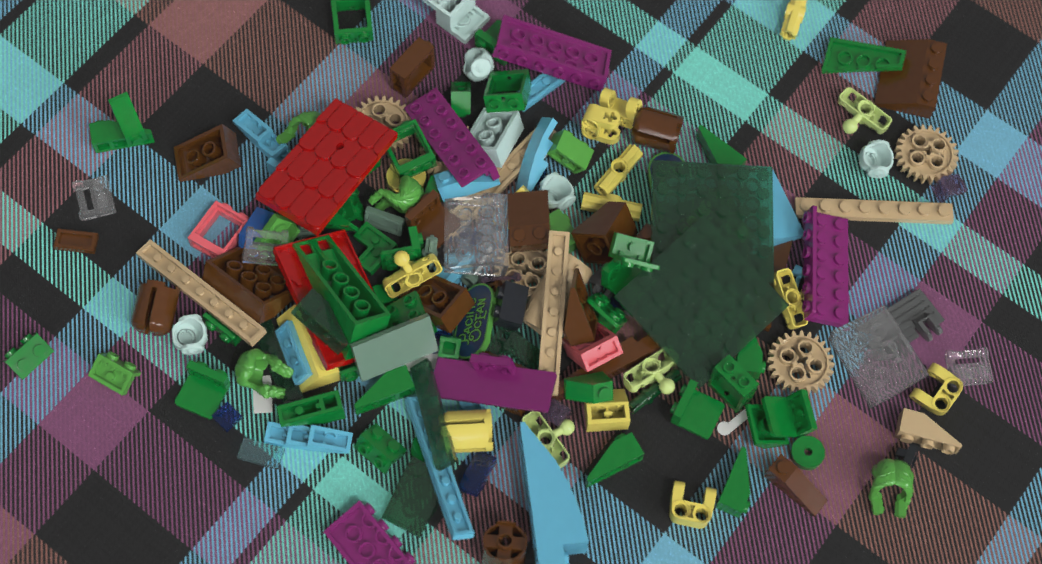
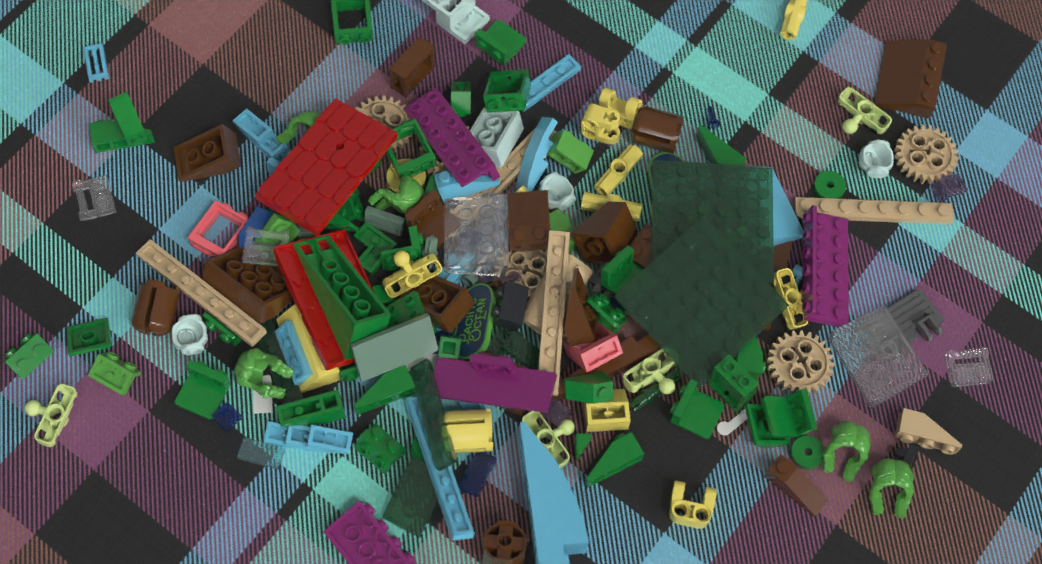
(52, 426): none -> yellowish green piece
(76, 241): reddish brown tile -> none
(89, 337): none -> green slope
(98, 75): none -> medium azure tile
(320, 319): clear green slope -> none
(478, 64): light aqua hair -> none
(552, 53): magenta bracket -> none
(581, 444): none -> green slope
(632, 252): green bracket -> none
(712, 120): none -> clear blue hand
(737, 489): green slope -> none
(829, 178): none -> green piece
(849, 435): none -> bright green hair
(854, 56): green wing -> none
(944, 377): light yellow piece -> none

